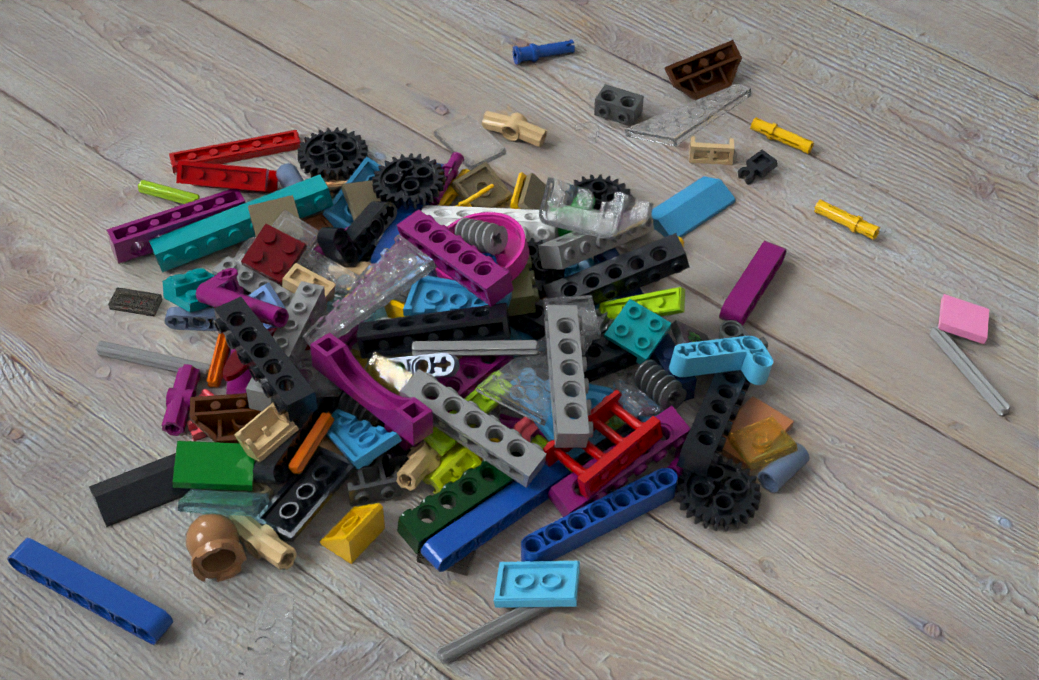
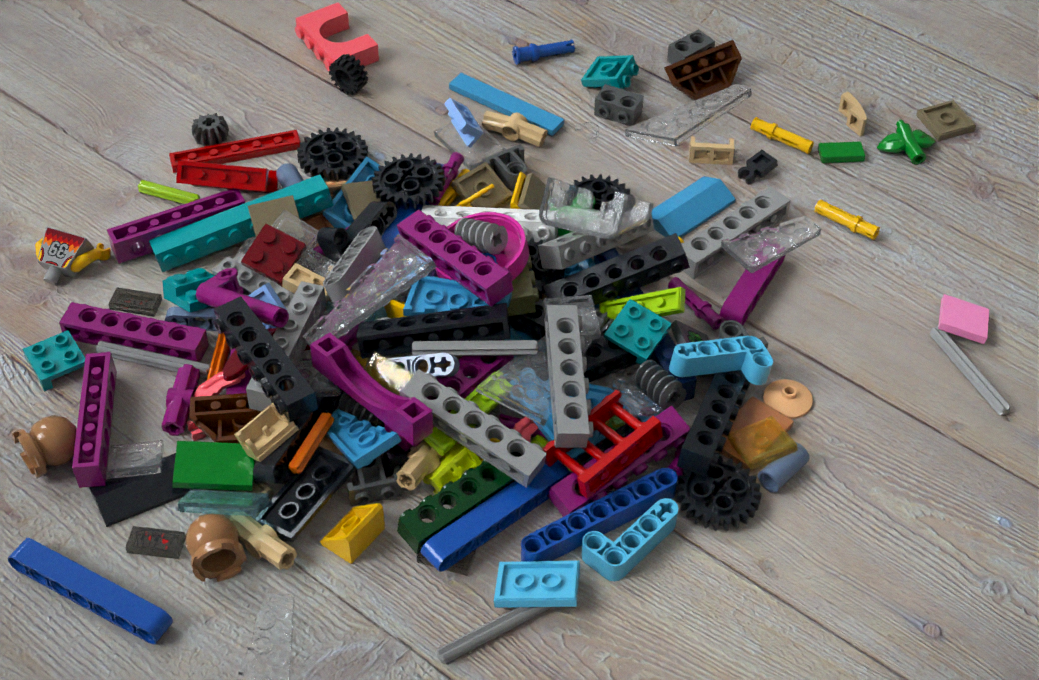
(47, 443): none -> medium nougat tile
(54, 358): none -> teal piece
(66, 254): none -> torso
(94, 420): none -> magenta brick
(97, 324): none -> magenta brick
(135, 459): none -> clear tile
(155, 542): none -> clear smoke tile
(210, 129): none -> dark grey gear
(215, 385): none -> coral piece
(327, 21): none -> coral arch
(348, 74): none -> black tyre
(358, 256): none -> light grey beam
(463, 122): none -> light blue bracket
(505, 102): none -> dark azure tile
(508, 165): none -> dark grey pin
(611, 71): none -> teal plate
(635, 536): none -> medium azure beam
(688, 46): none -> dark grey brick
(701, 308): none -> magenta pin
(762, 211): none -> light grey brick
(770, 243): none -> clear wing
(788, 398): none -> light nougat dish
(841, 152): none -> green tile
(854, 112): none -> tan slope
(907, 141): none -> green plant
(946, 120): none -> dark tan tile

